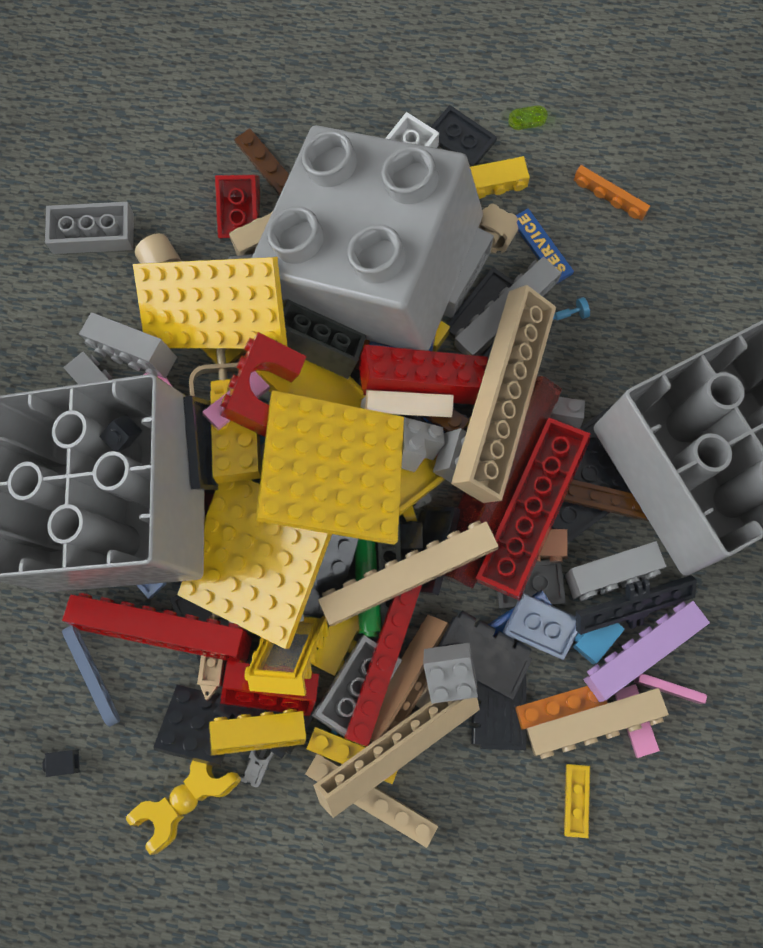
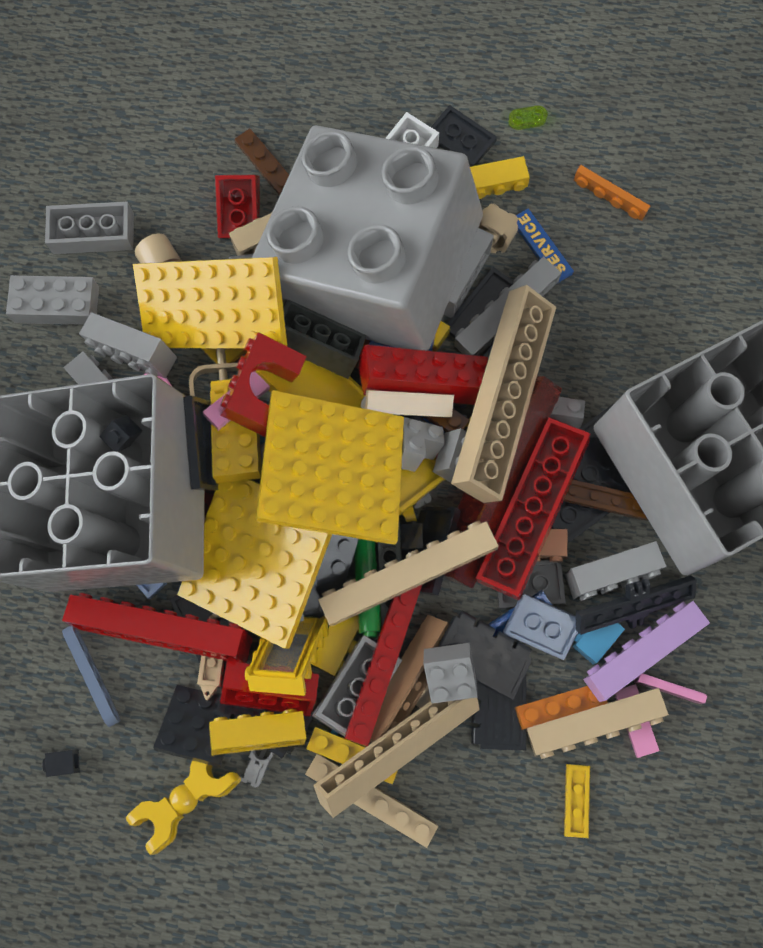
(51, 299): none -> light grey brick
(582, 308): dark azure wheel -> none

